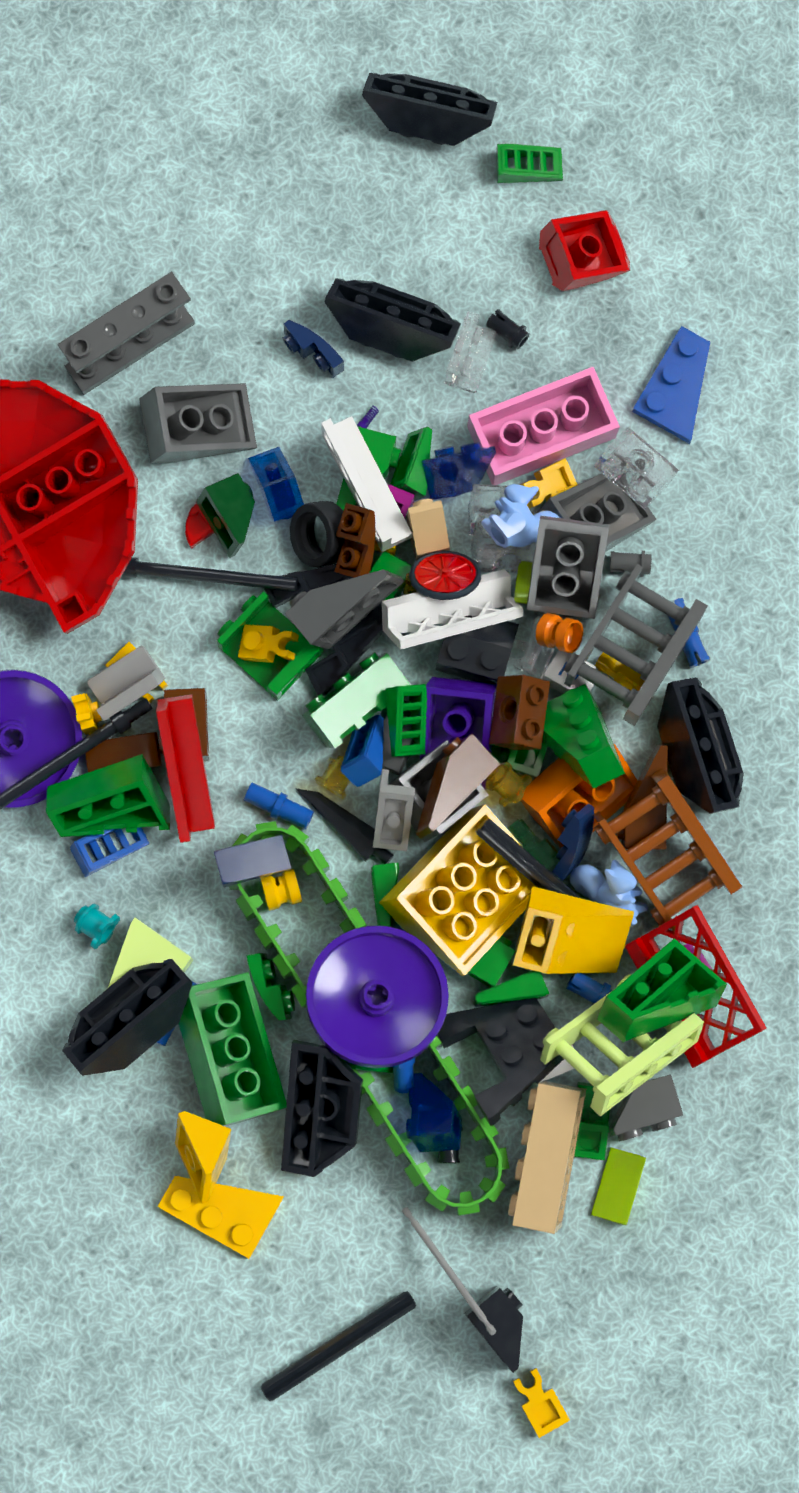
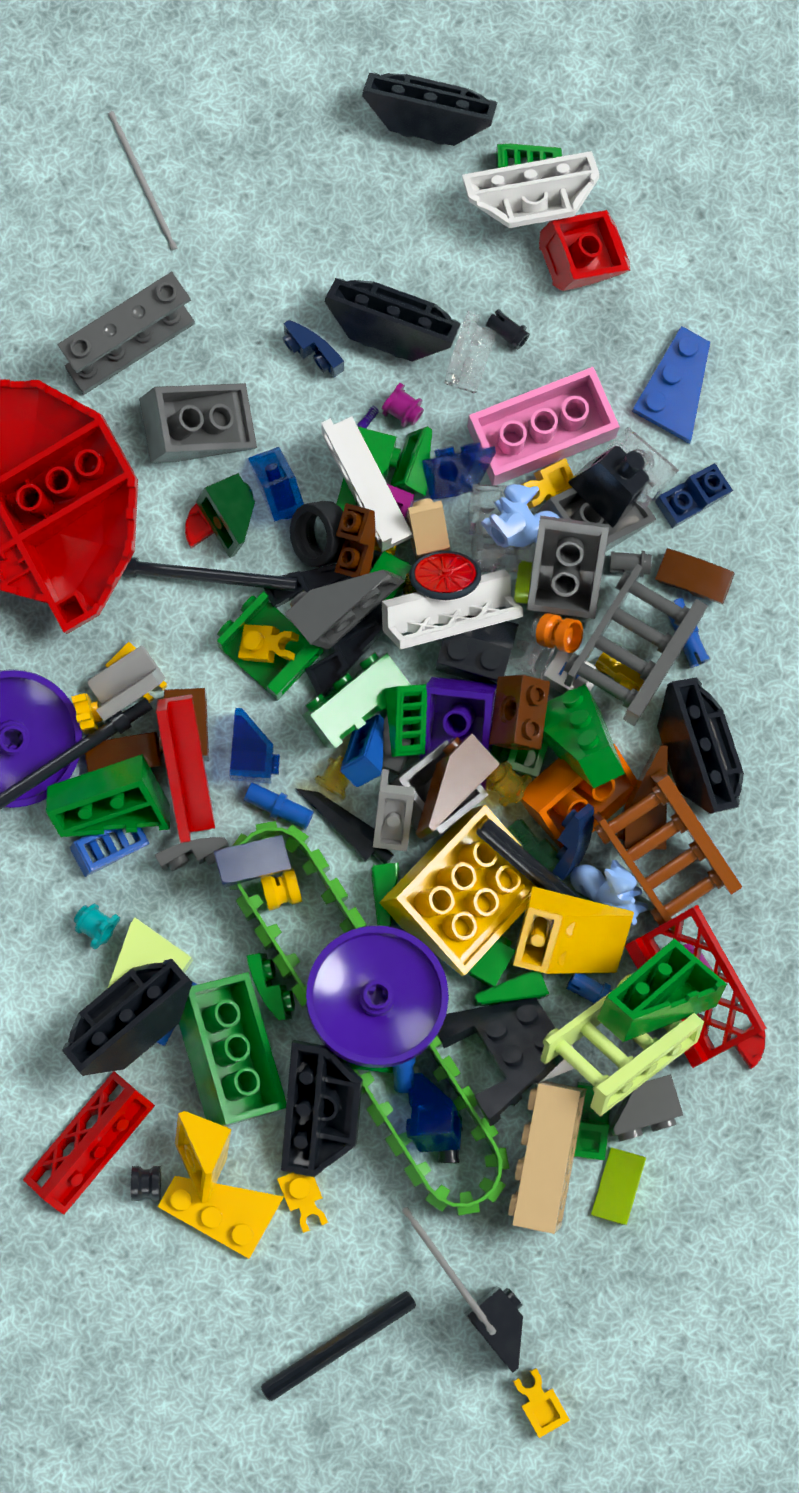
(92, 1146): none -> red fence
(142, 180): none -> light grey piece
(146, 1183): none -> black wheel
(202, 849): none -> dark grey slope
(251, 752): none -> clear blue slope
(301, 1193): none -> yellow plate
(403, 406): none -> magenta brick
(534, 189): none -> white wedge
(612, 483): none -> black torso
(693, 495): none -> dark blue slope
(695, 576): none -> reddish brown slope
(752, 1048): none -> red tile

